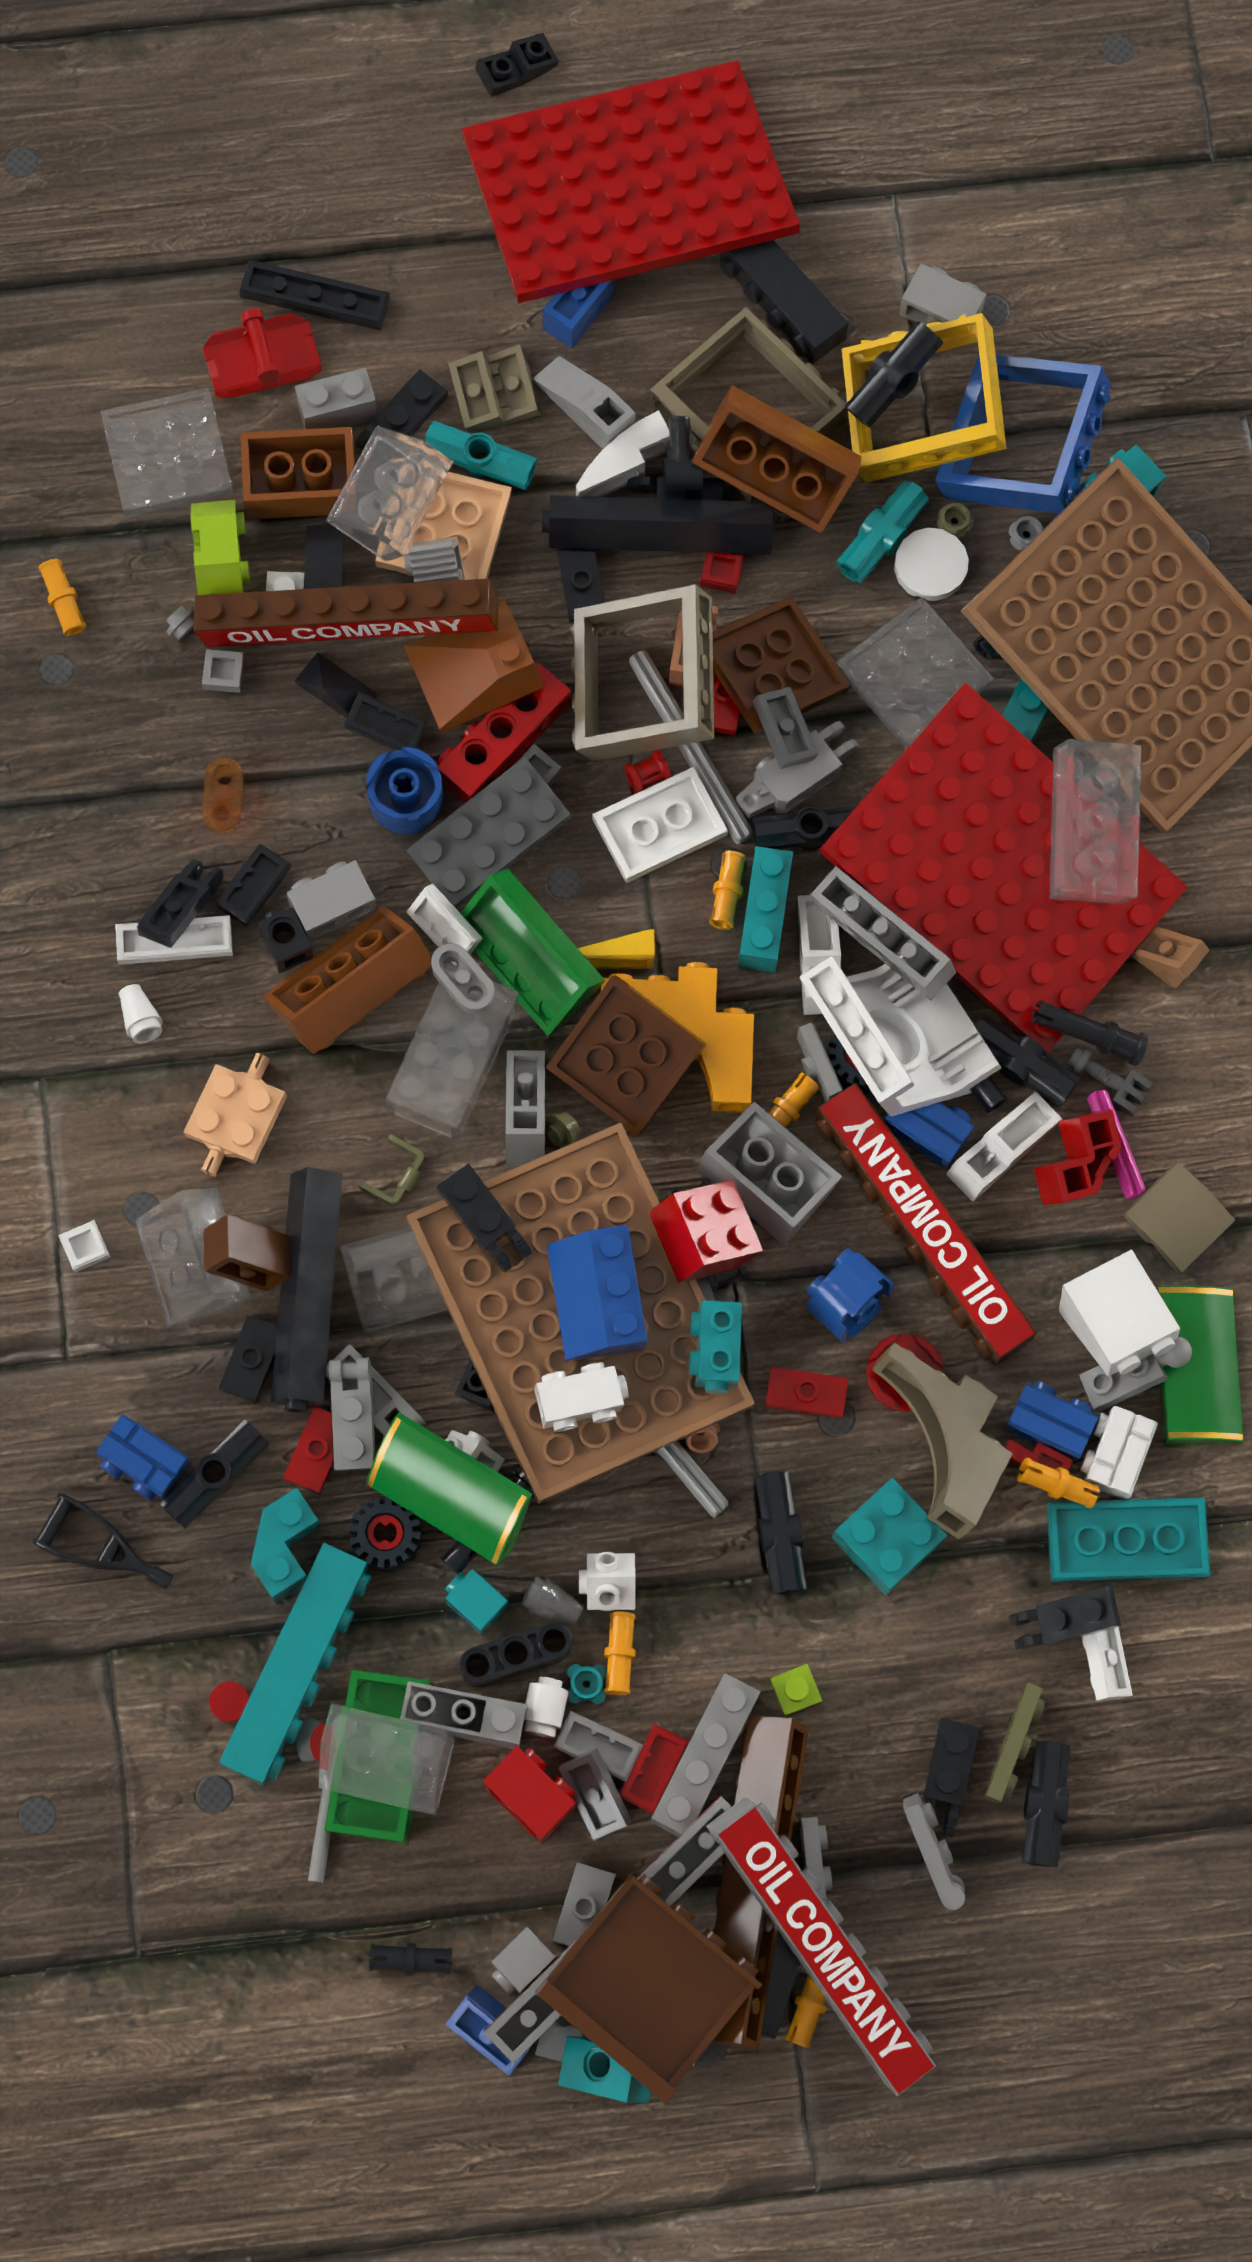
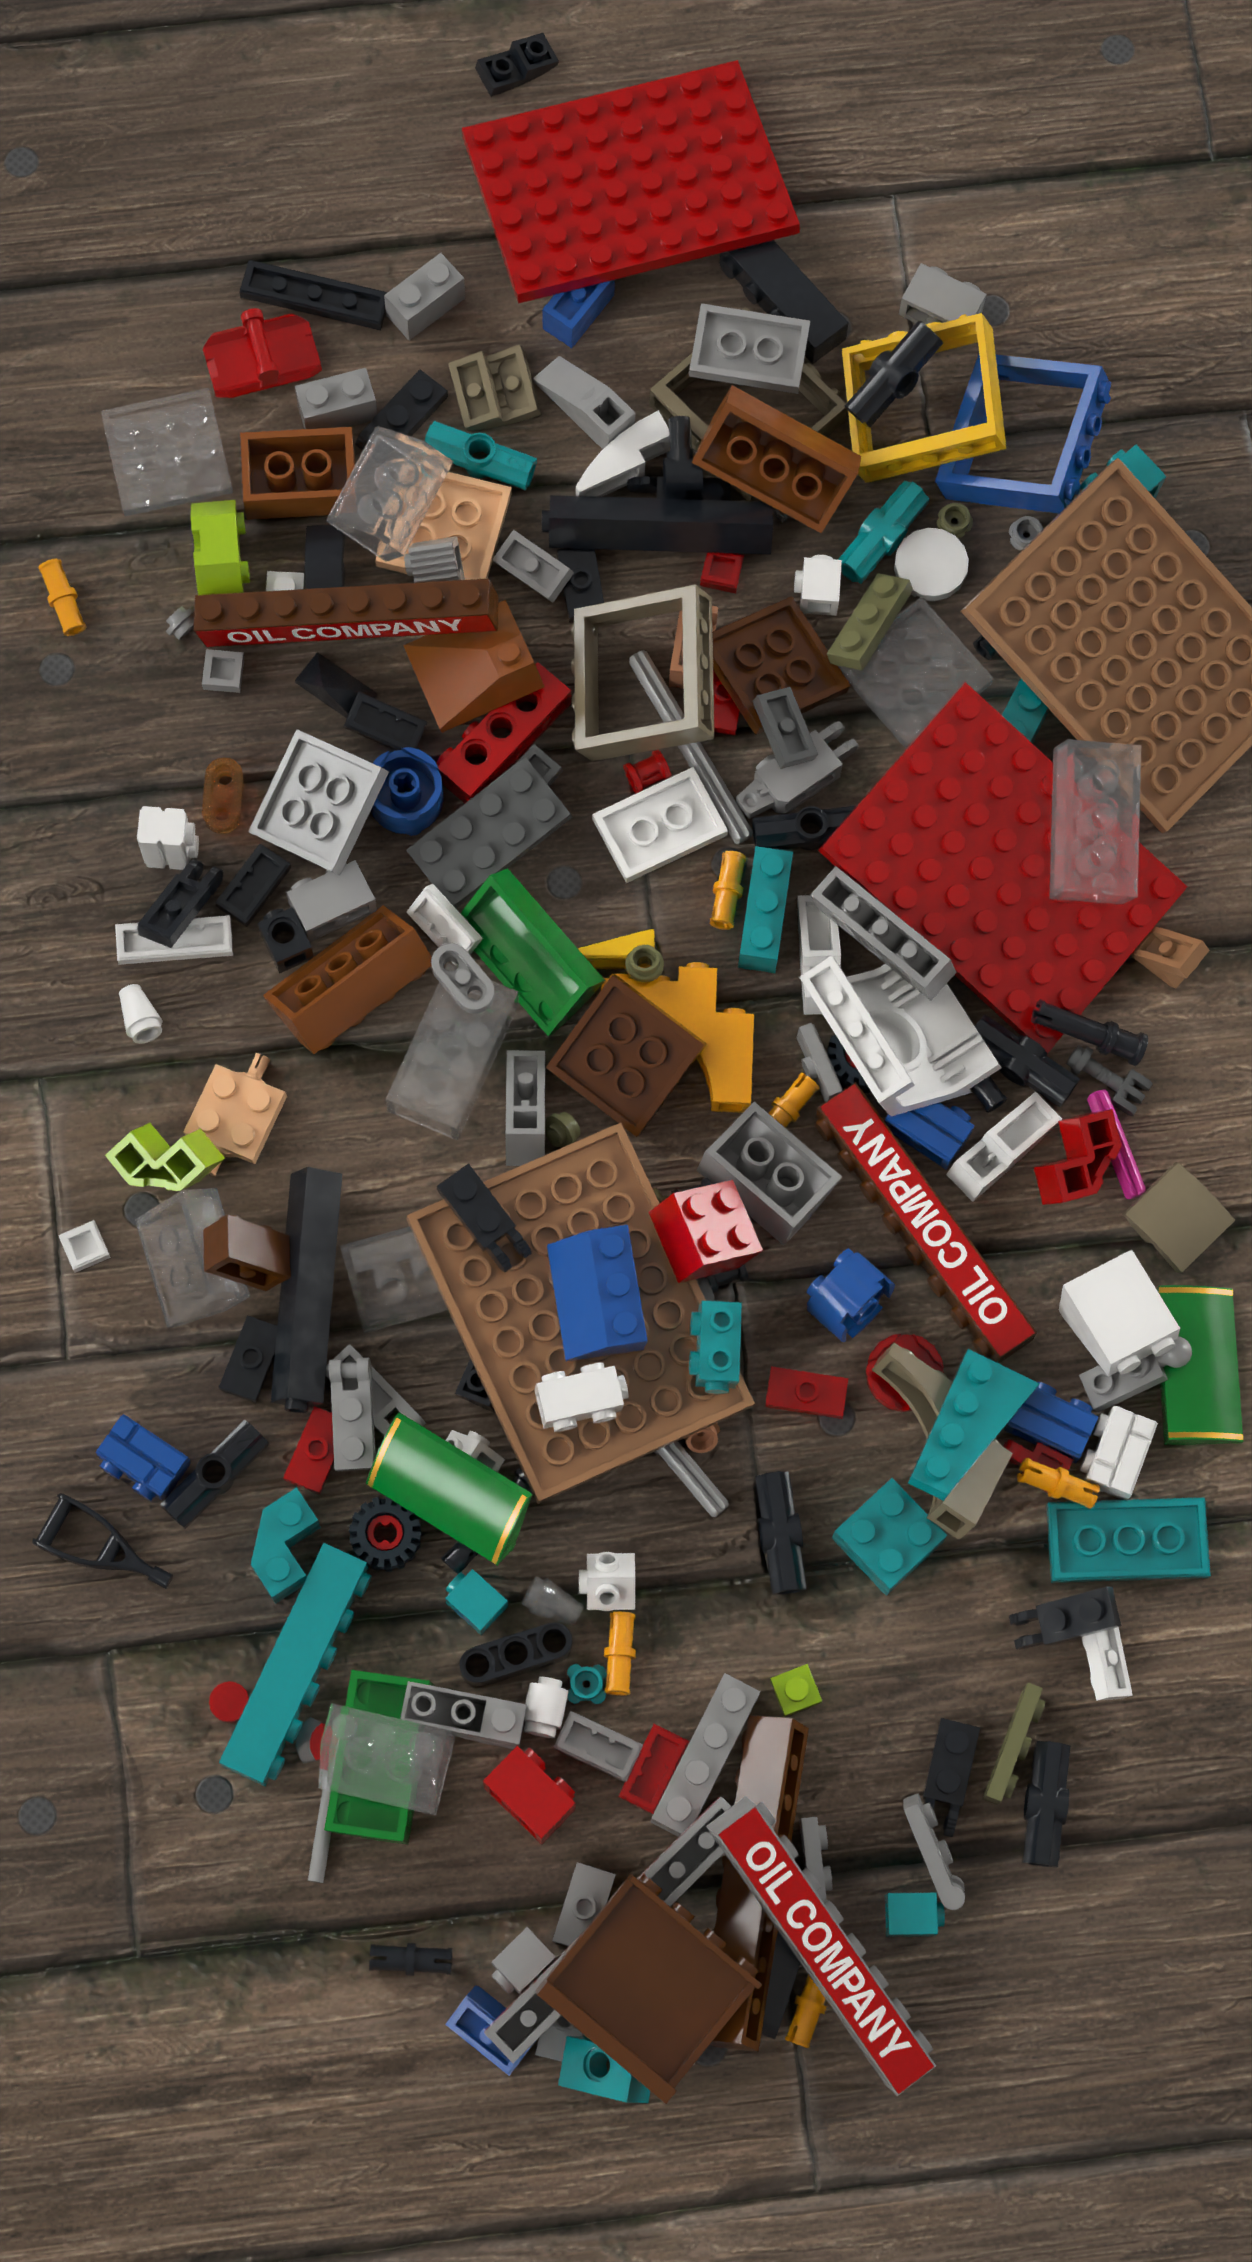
(148, 1160): none -> lime brick
(166, 838): none -> white brick
(318, 801): none -> light grey plate
(407, 1181): olive piece -> none
(424, 296): none -> light grey brick
(533, 566): none -> light grey plate
(595, 1794): dark grey plate -> none
(648, 955): none -> olive plate
(749, 348): none -> light grey plate
(819, 585): none -> white brick
(869, 621): none -> olive plate
(913, 1914): none -> teal brick
(972, 1415): none -> teal wing

